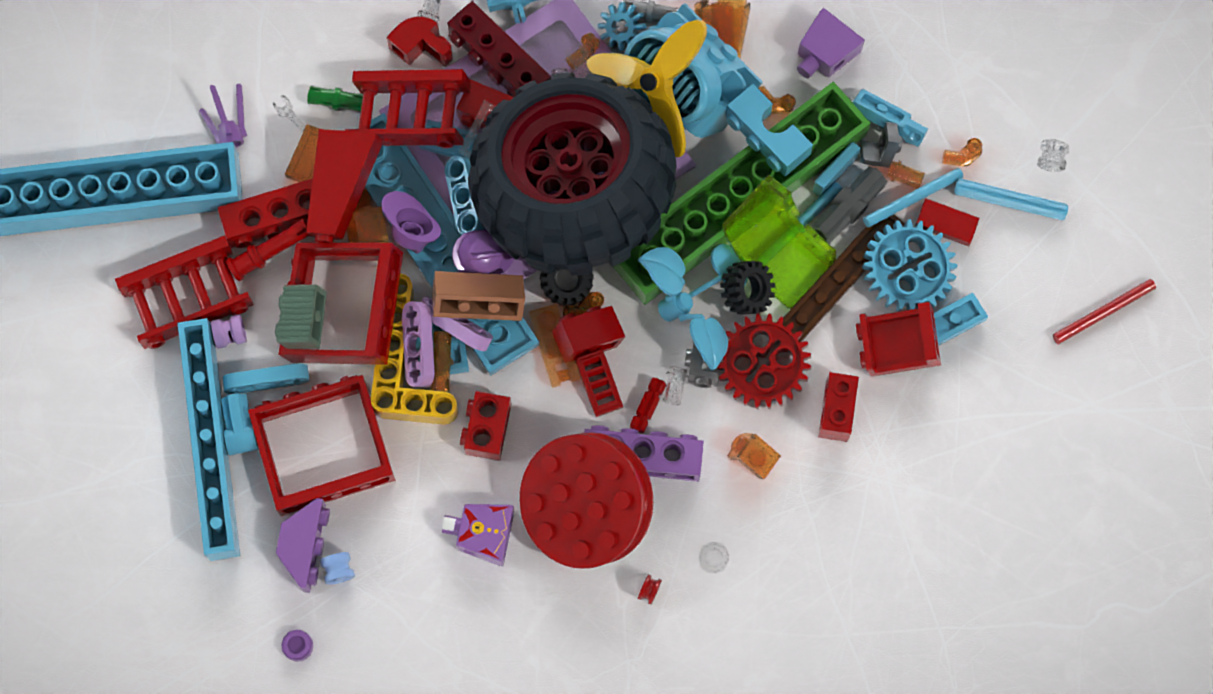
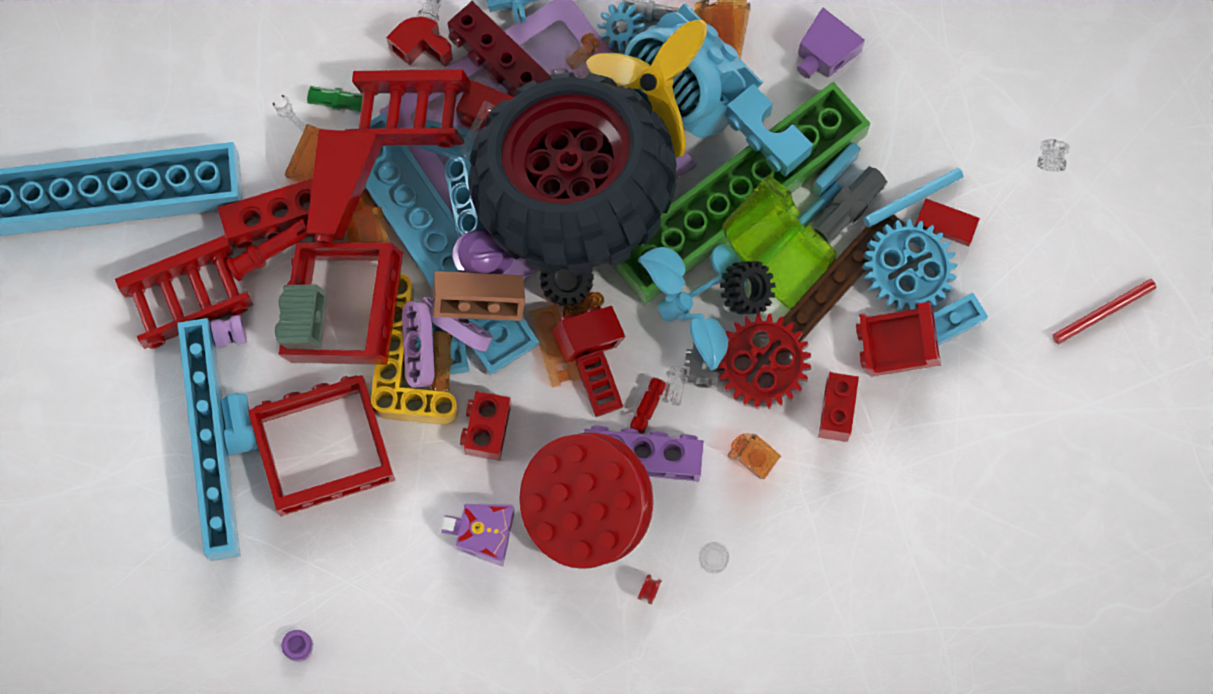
(228, 130): medium lavender plant -> none
(266, 378): medium azure beam -> none
(301, 542): medium lavender slope -> none
(337, 568): light blue wheel -> none
(410, 221): medium lavender piece -> none
(780, 105): clear orange arm -> none
(881, 111): medium azure hinge -> none
(883, 152): flat silver bracket -> none
(905, 174): clear orange pin -> none
(965, 156): clear orange arm -> none
(1011, 199): medium azure axle -> none

